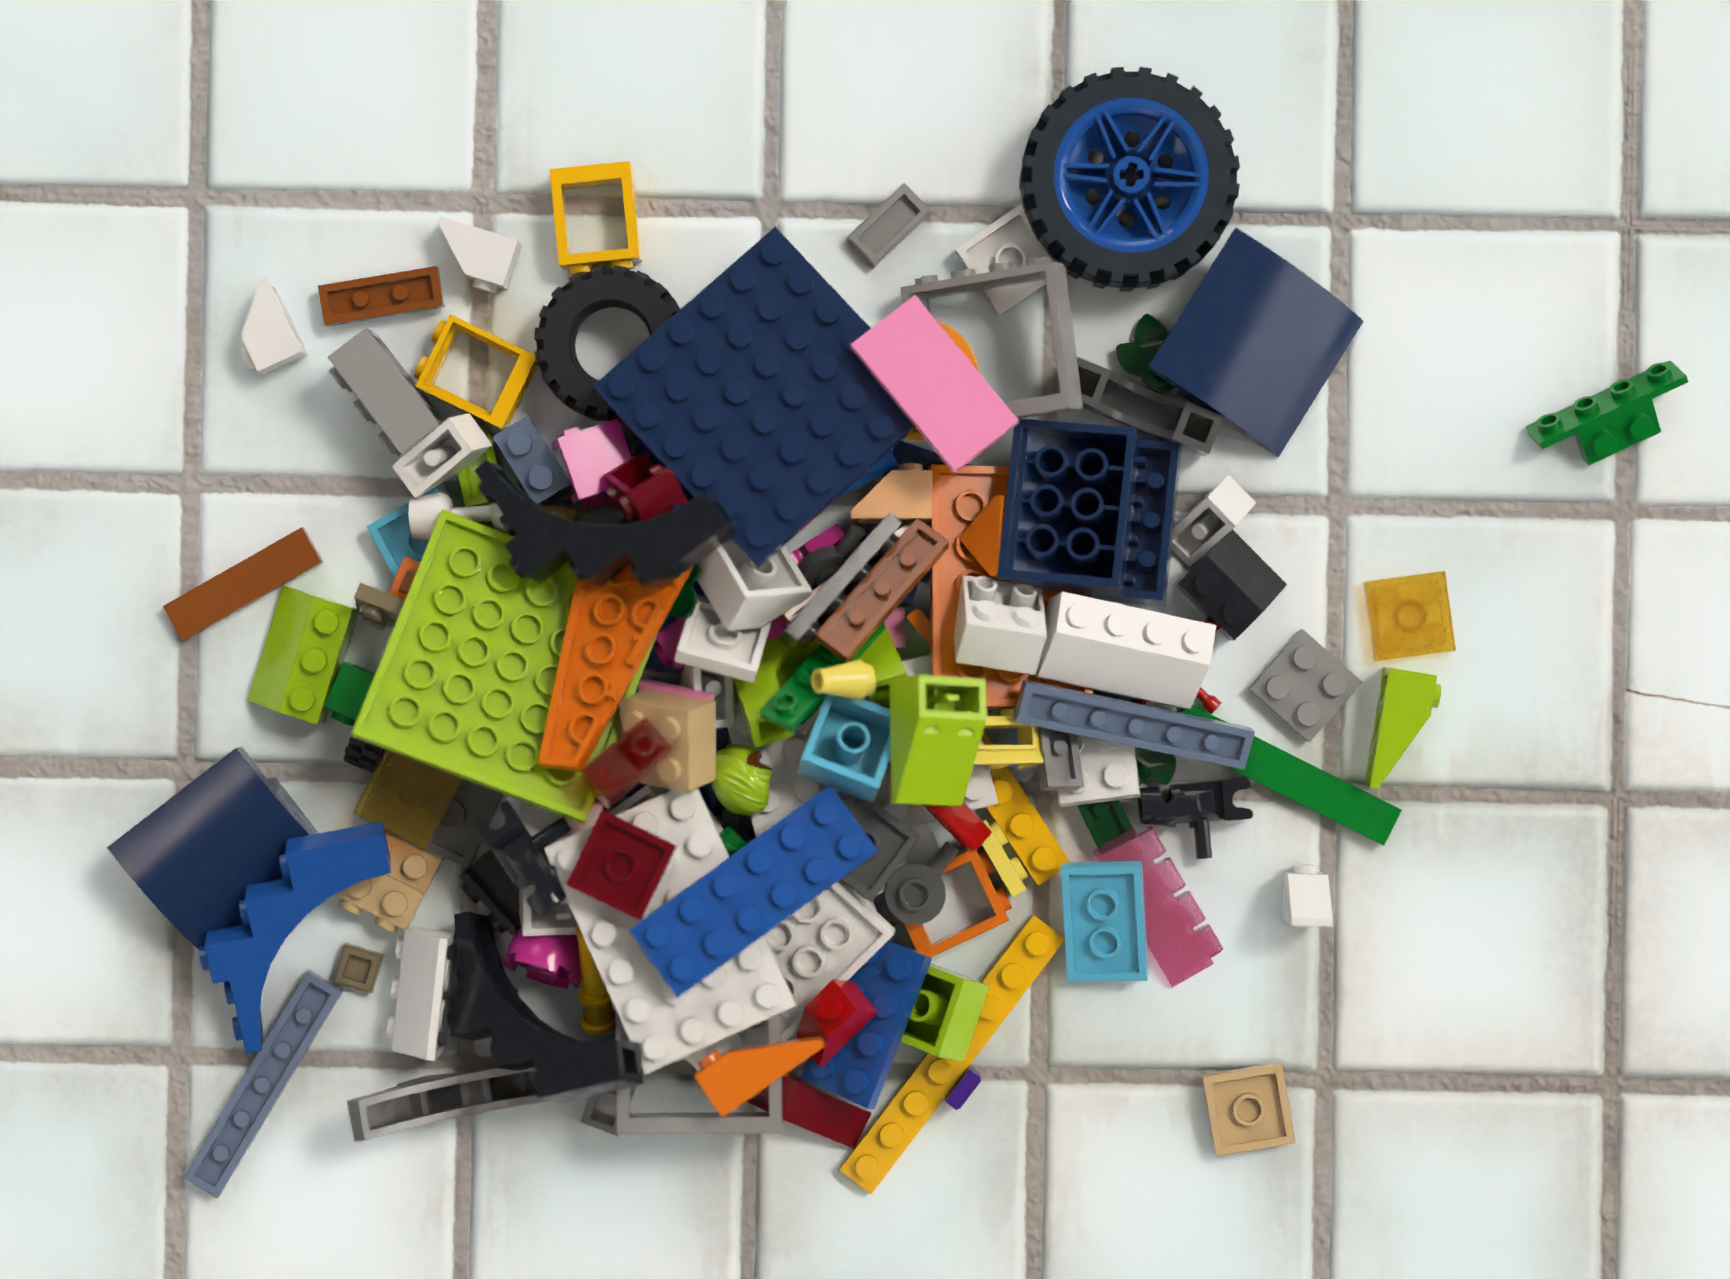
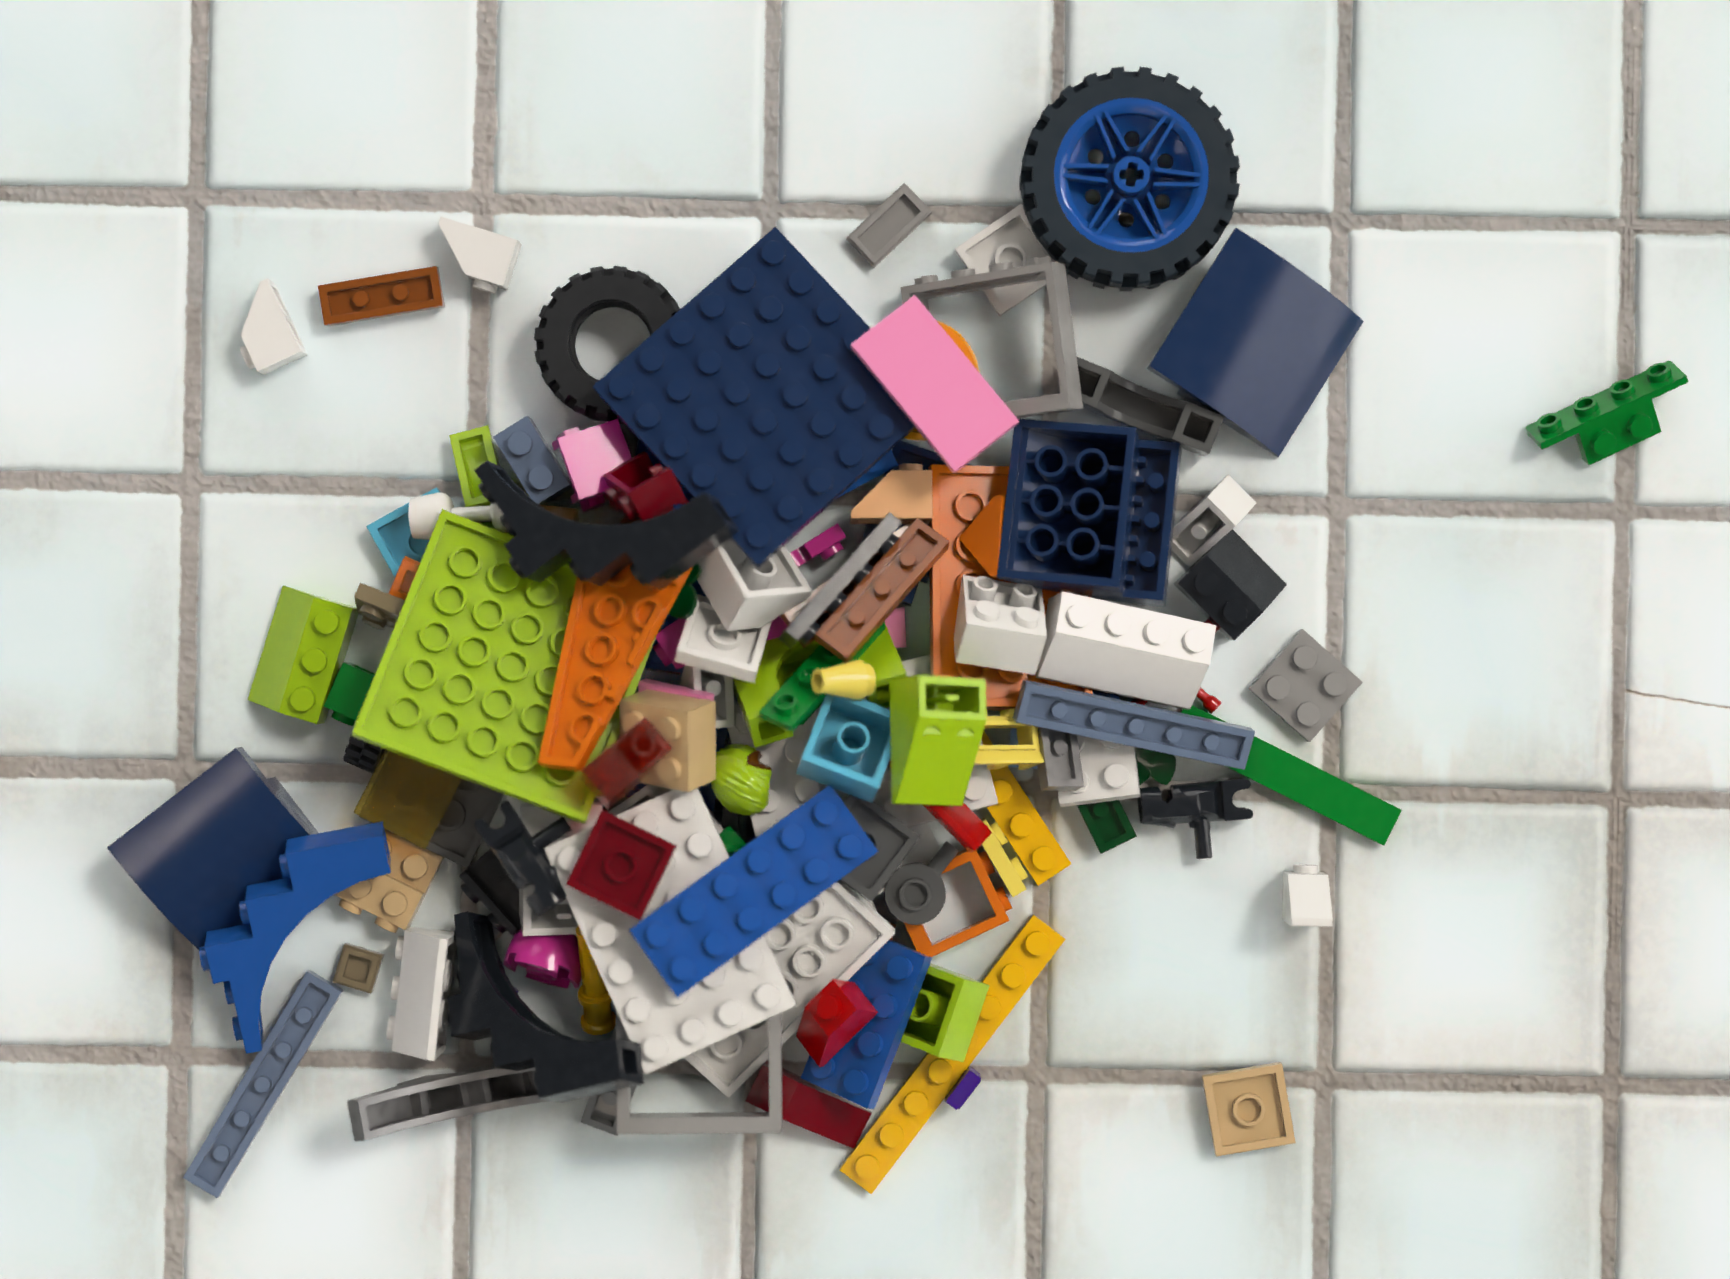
(243, 584): dark orange tile -> none
(384, 391): light grey brick -> none
(442, 454): white slope -> none
(514, 389): yellow window -> none
(594, 176): yellow window -> none
(747, 1070): orange slope -> none
(826, 561): dark grey piece -> none
(920, 623): orange tile -> none
(1104, 921): medium azure plate -> none
(1137, 356): dark green plate -> none
(1169, 918): clear pink windscreen -> none
(1401, 712): lime slope -> none
(1409, 616): clear yellow plate -> none

